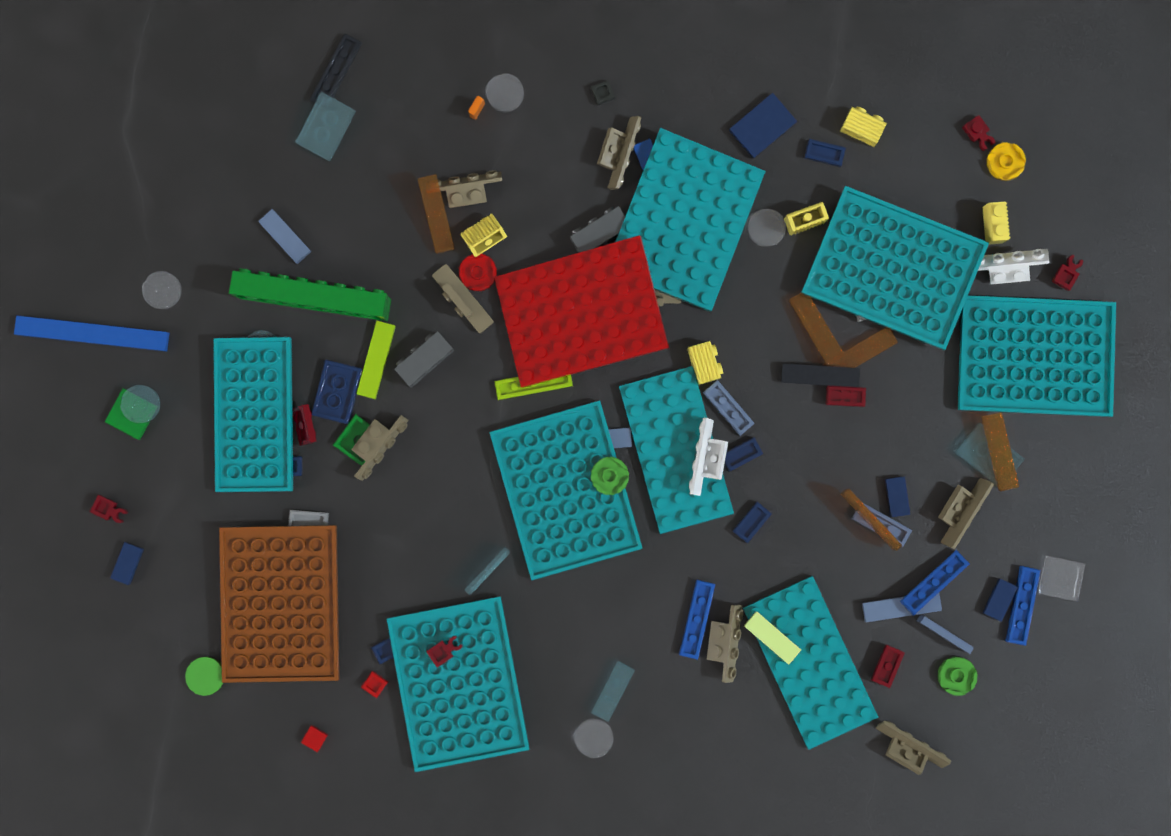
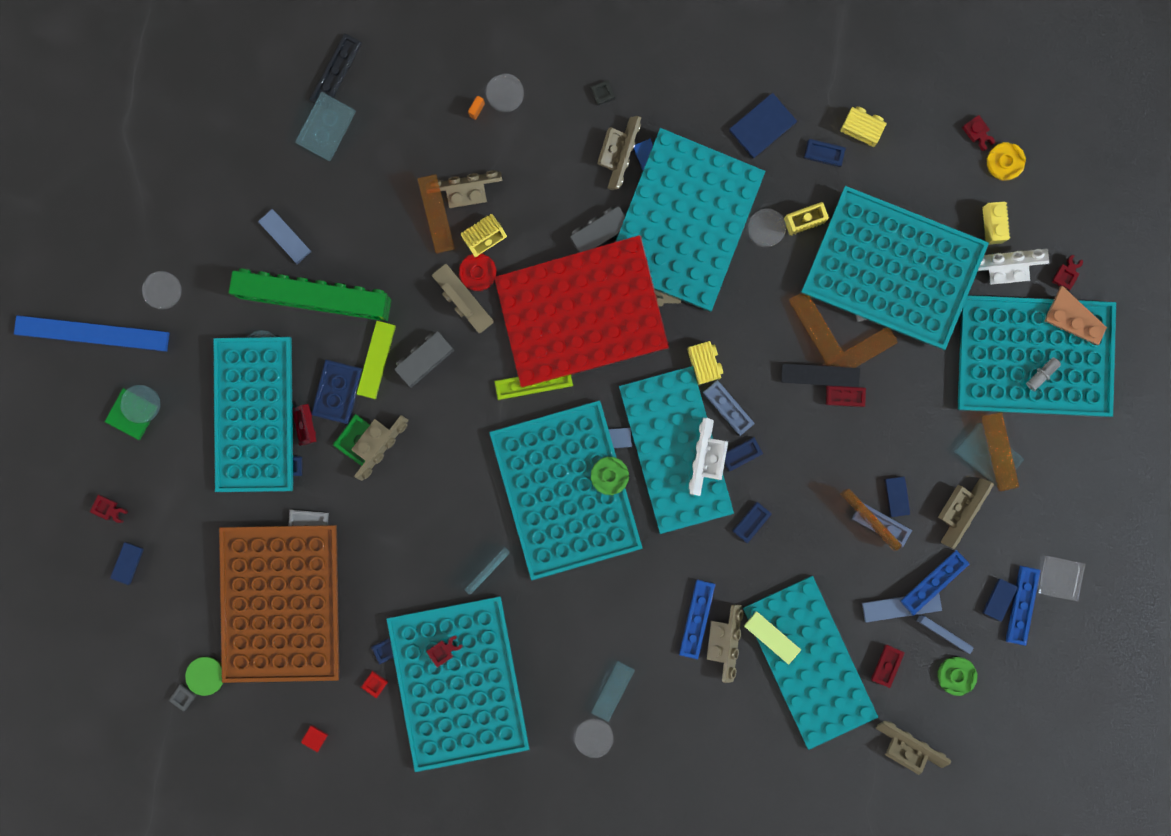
(182, 697): none -> dark grey tile
(1043, 374): none -> light grey axle
(1074, 318): none -> nougat wing

